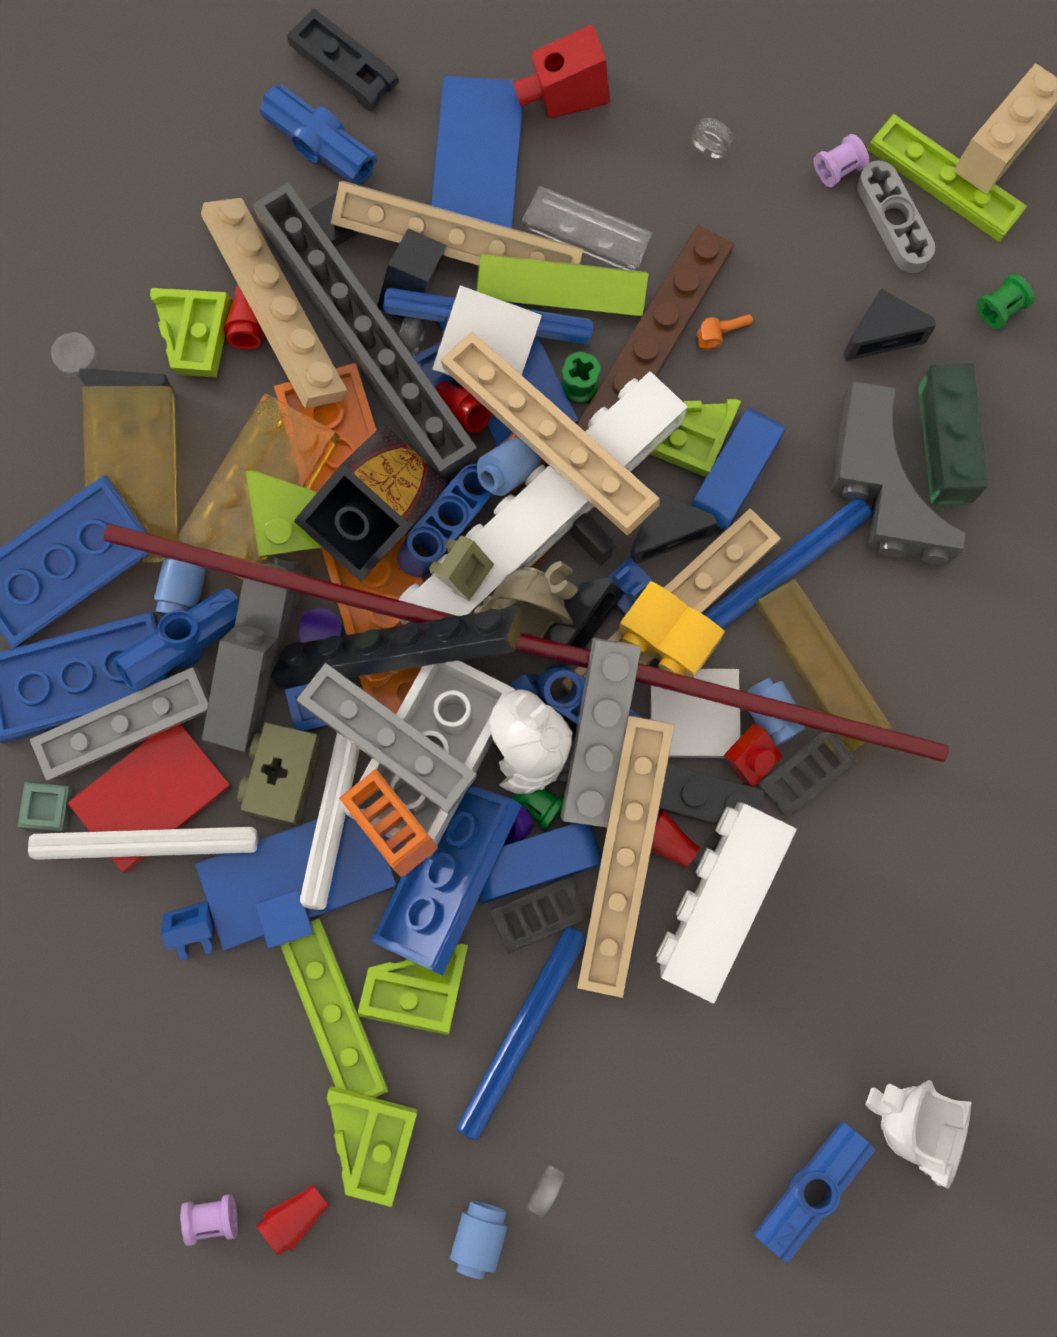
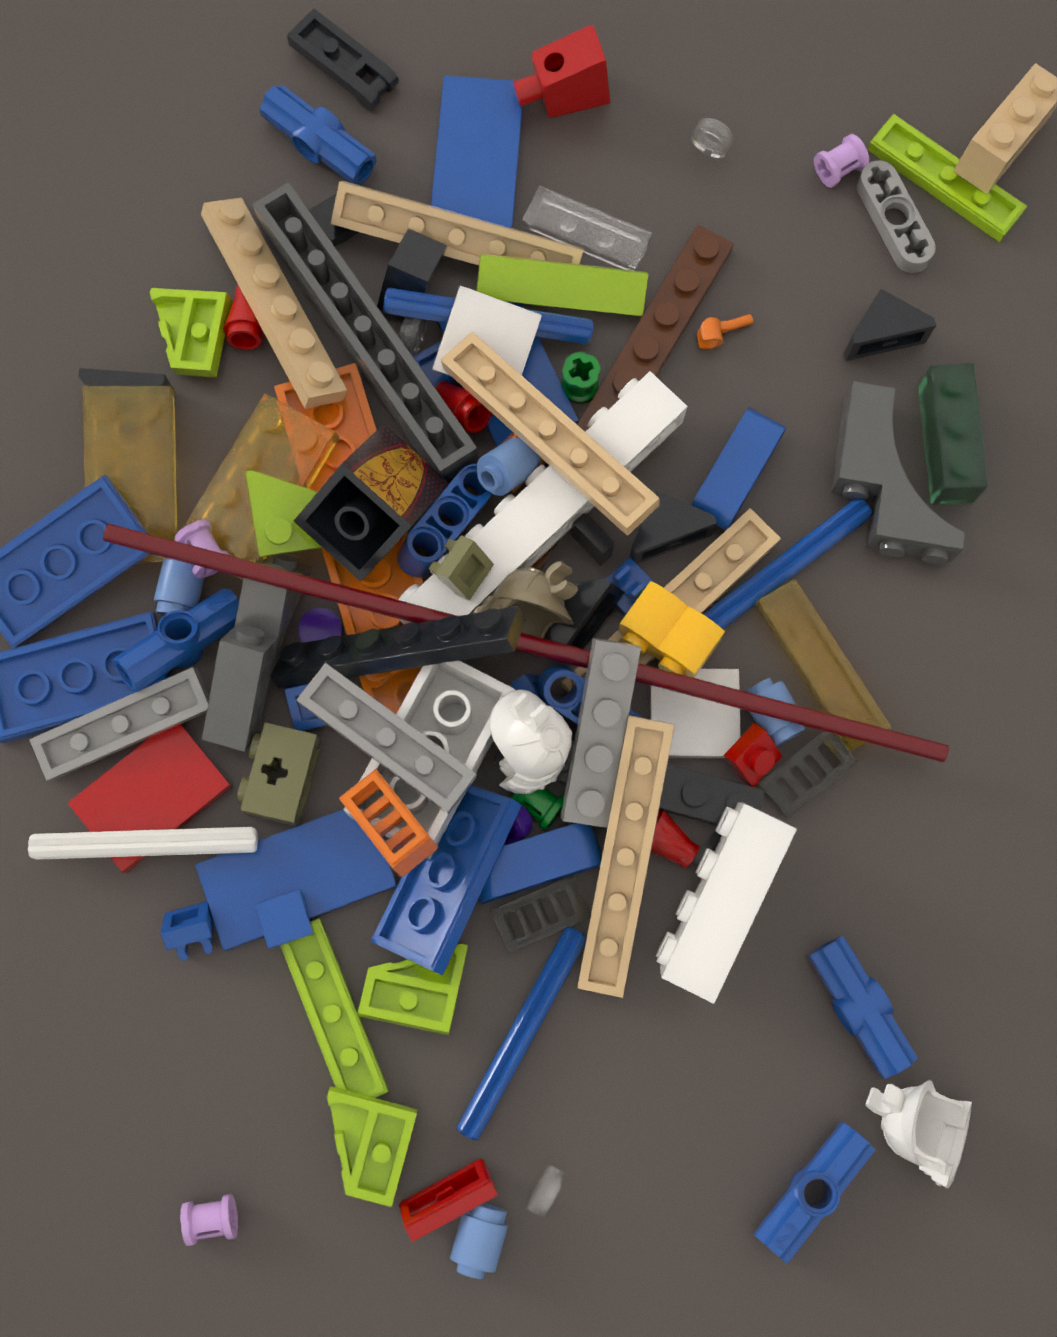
(45, 807): sand green tile -> none
(73, 352): clear tile -> none
(199, 535): none -> lavender bush
(292, 1219): red cone -> none
(329, 825): white axle -> none
(447, 1199): none -> red tile
(699, 437): lime wing -> none
(862, 1007): none -> blue piece
(1005, 301): green bush -> none

